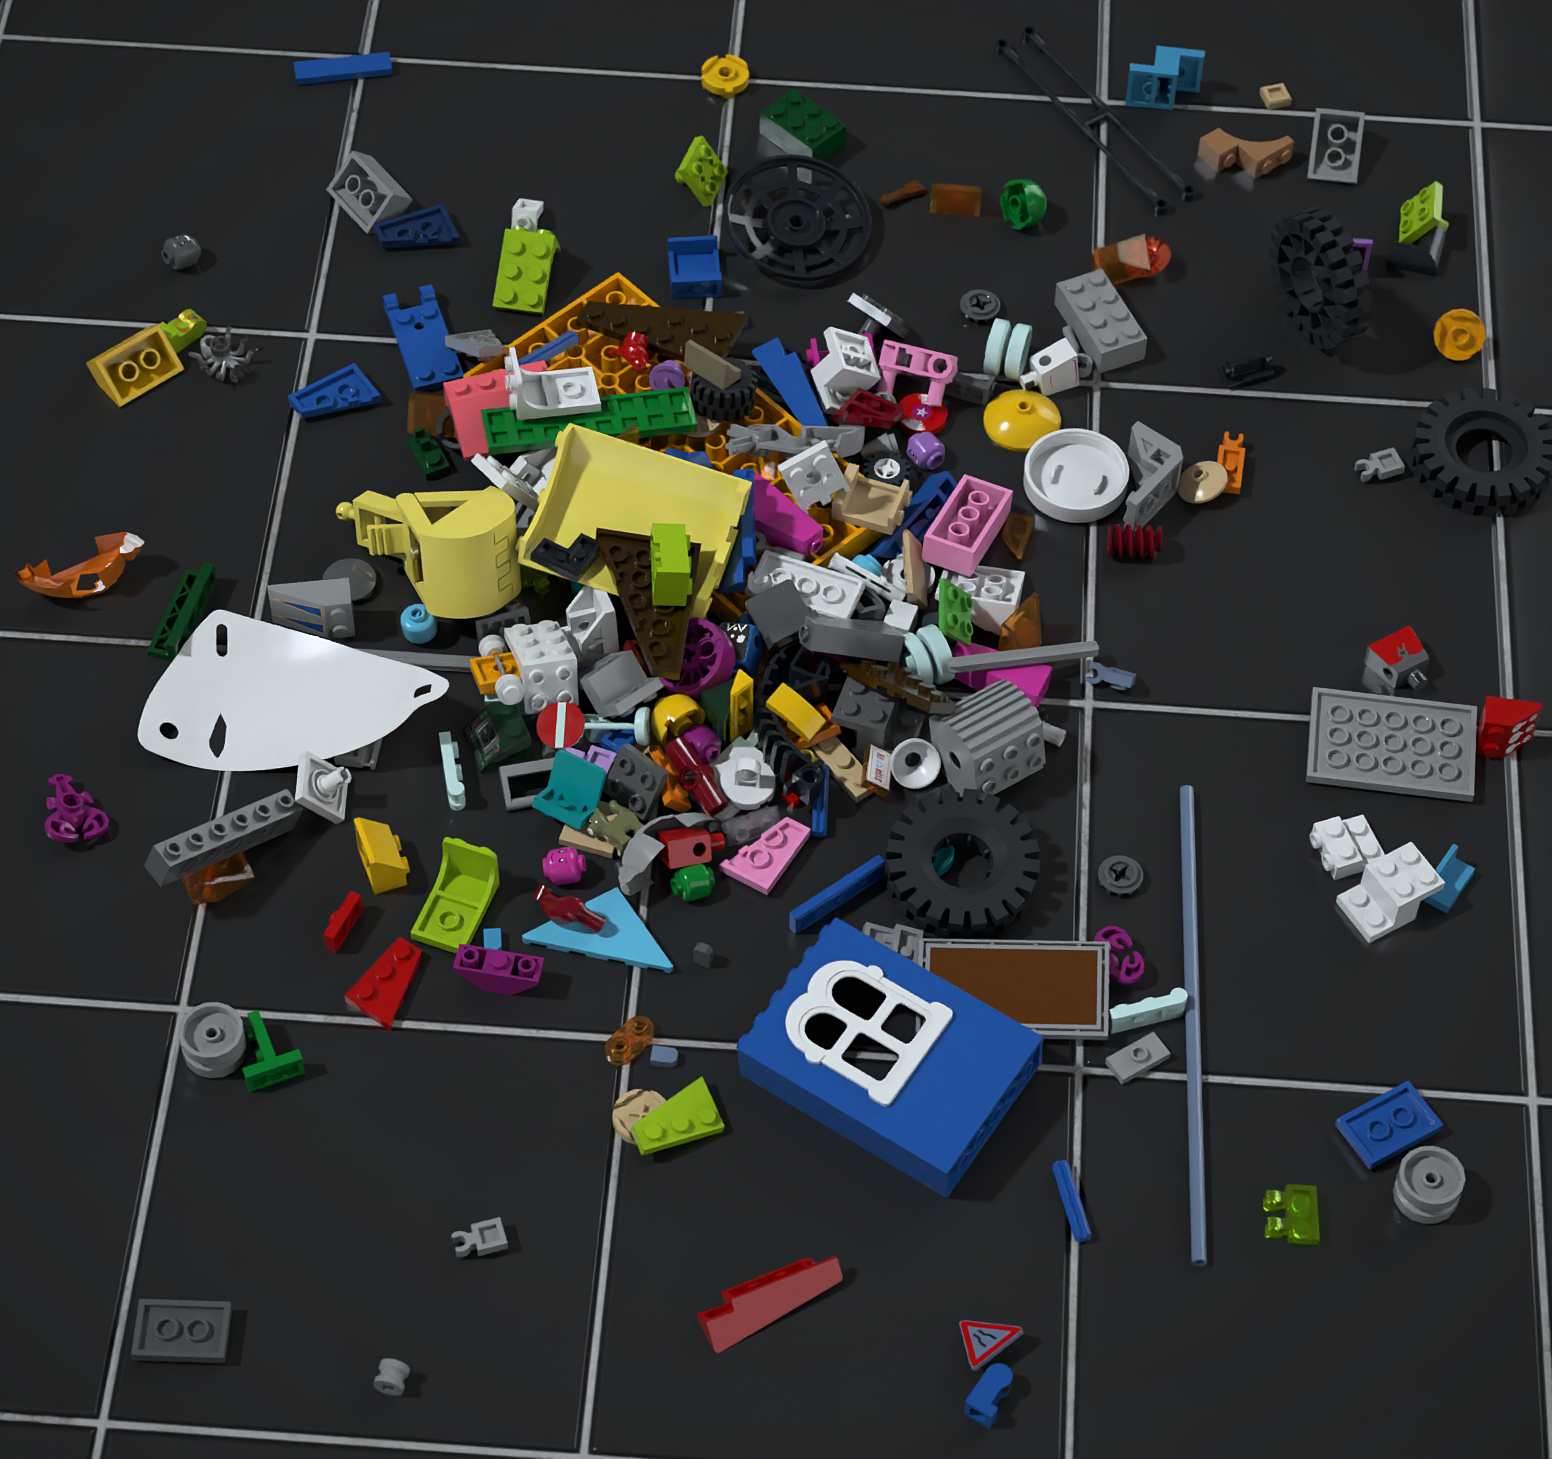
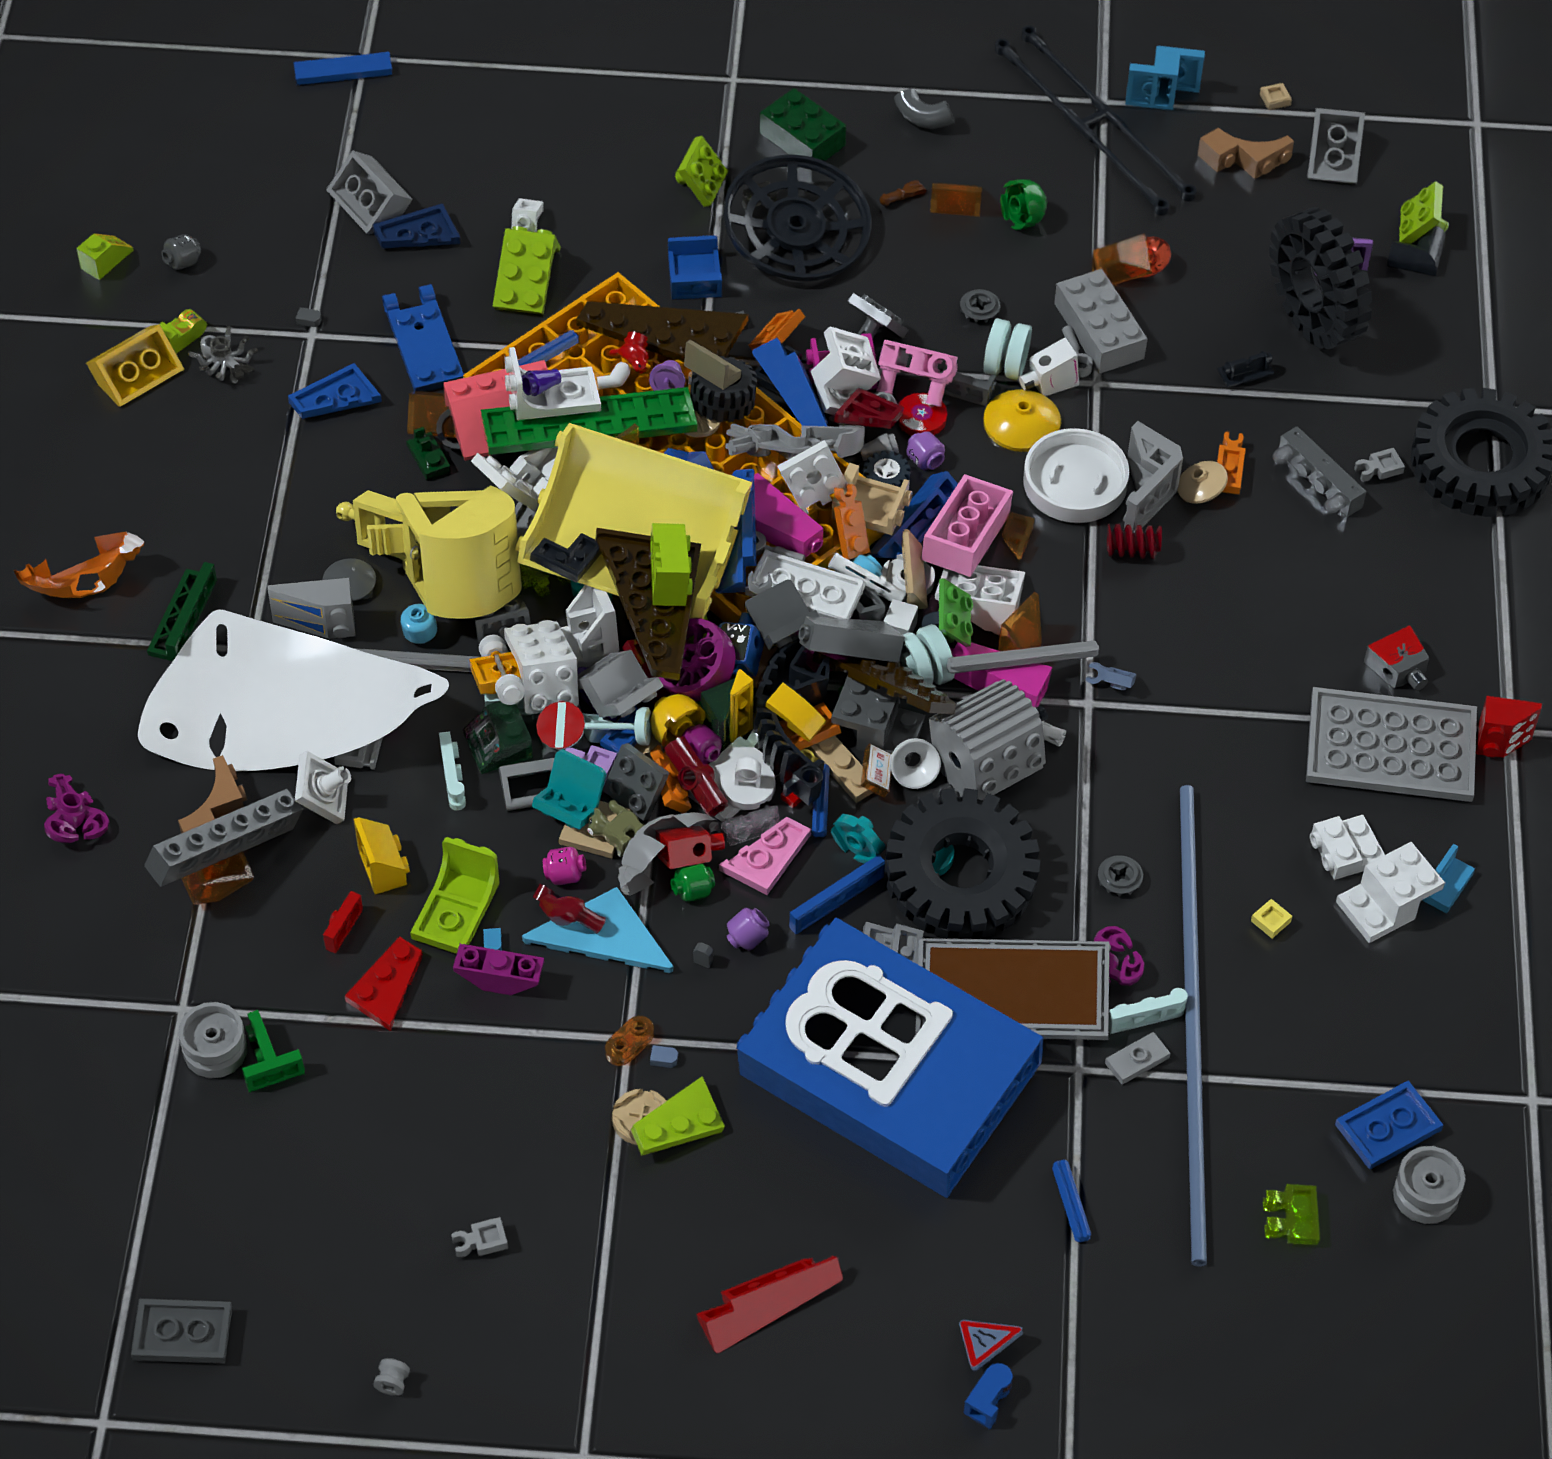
(102, 254): none -> lime slope
(223, 799): none -> medium nougat arch
(308, 317): none -> dark grey piece
(475, 344): light grey wing -> none
(538, 381): none -> dark purple cone
(616, 378): none -> white arm
(721, 85): yellow plate -> none
(747, 928): none -> medium lavender head
(780, 326): none -> orange plate
(850, 523): none -> orange plate
(857, 837): none -> teal plate
(923, 114): none -> dark grey cylinder
(1271, 918): none -> light yellow plate
(1321, 471): none -> dark grey piece
(1459, 334): light orange tile -> none

